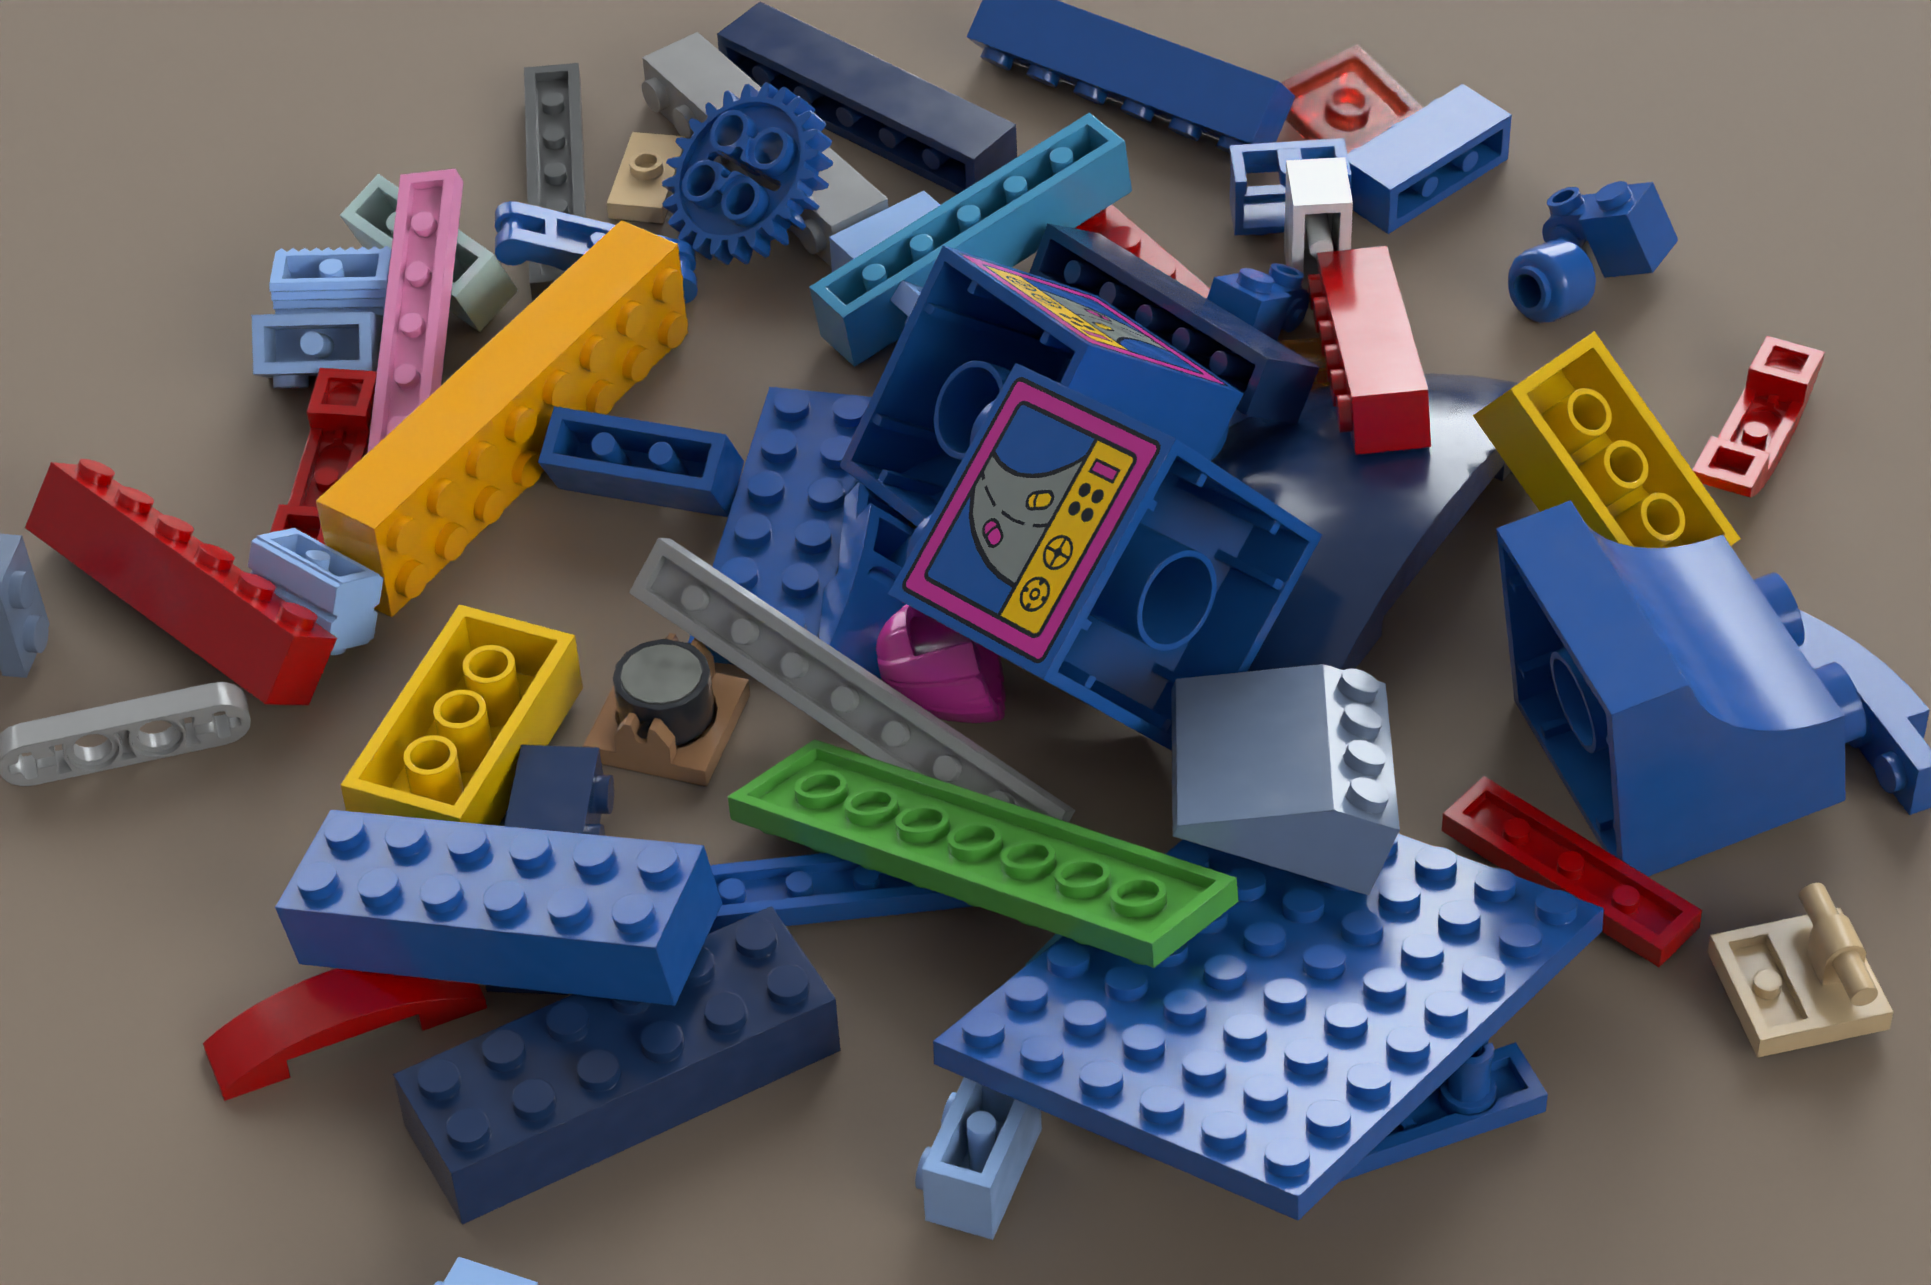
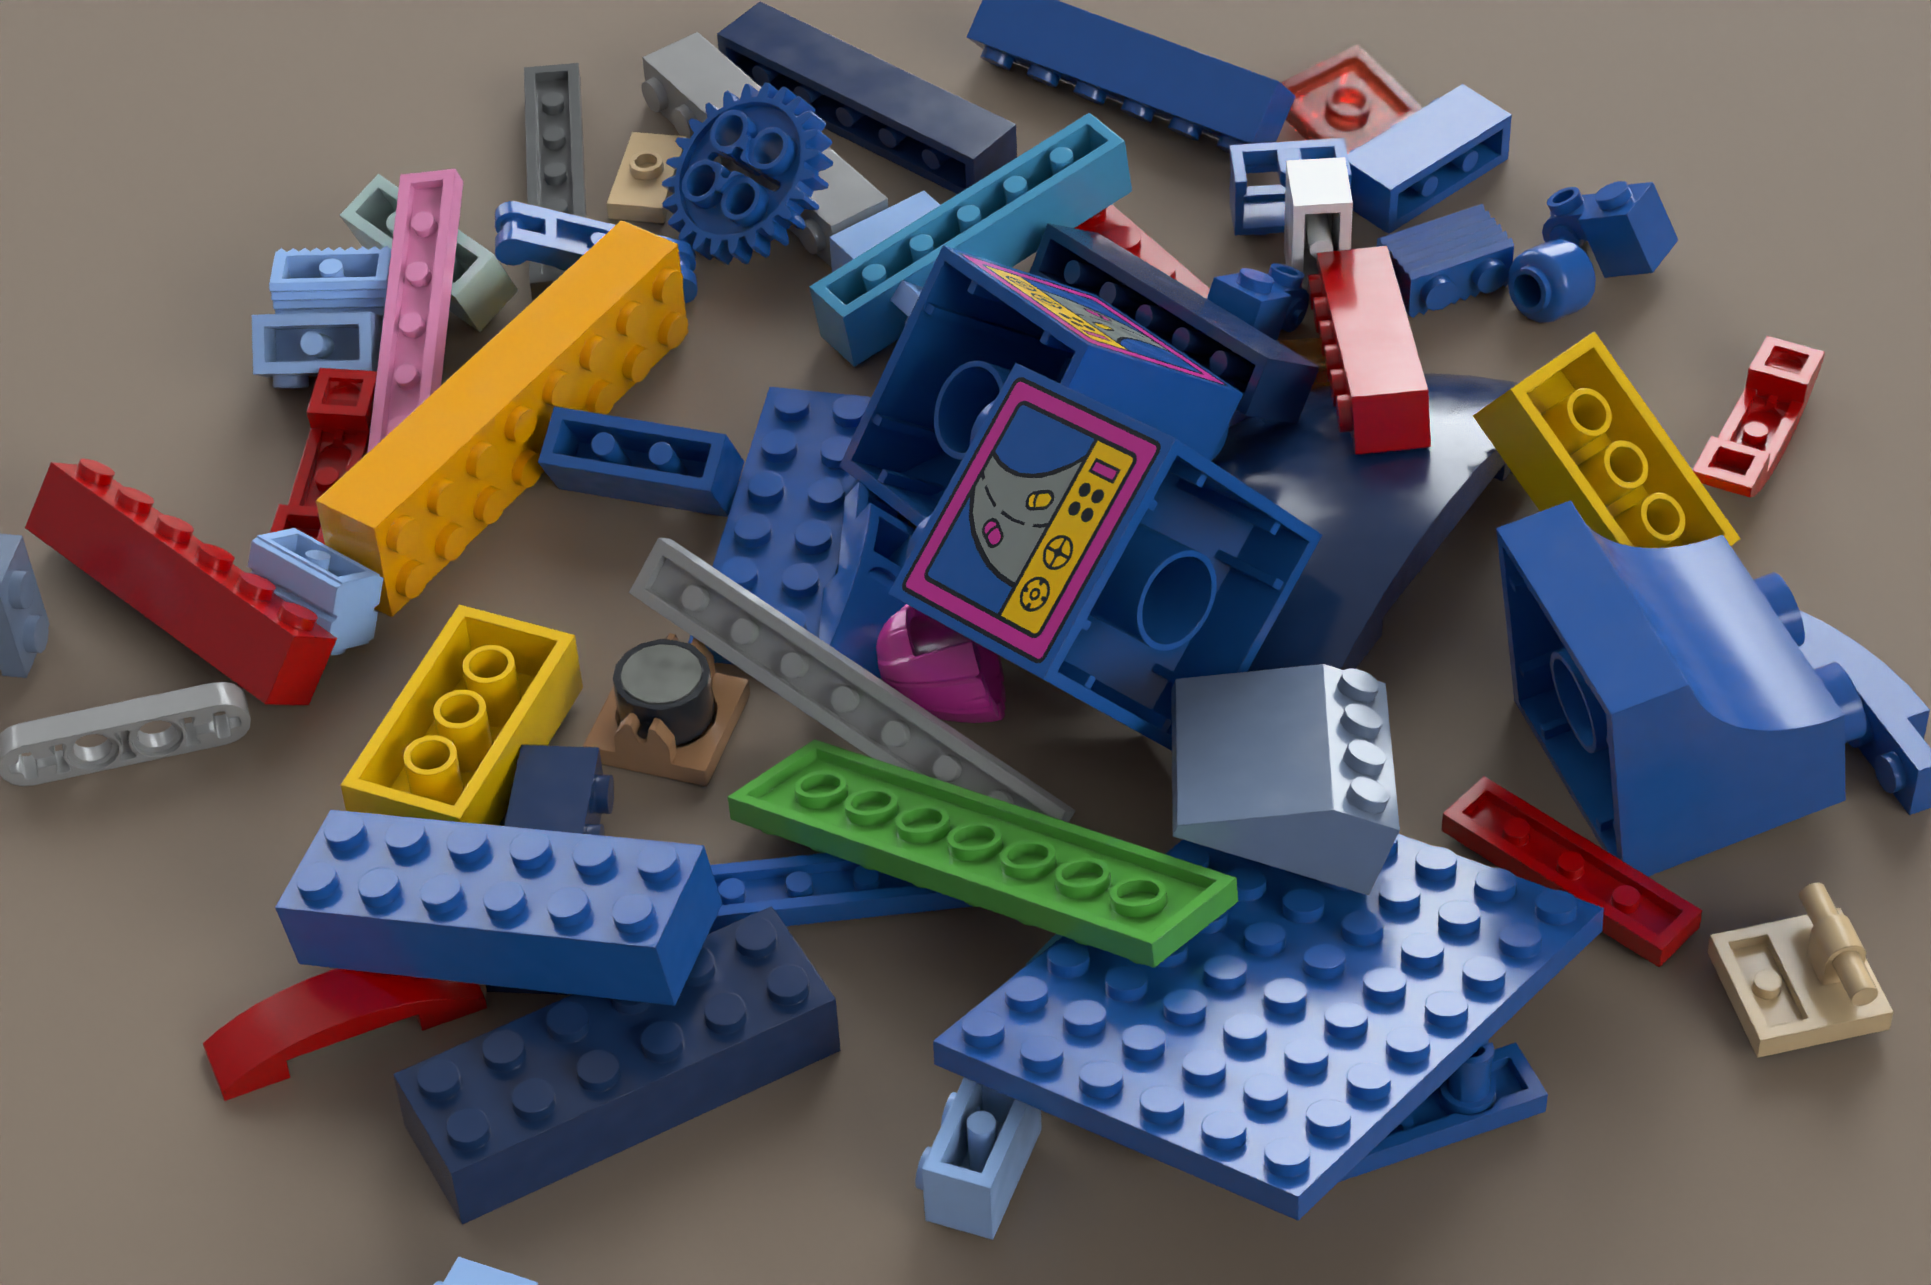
(1449, 259): none -> blue brick

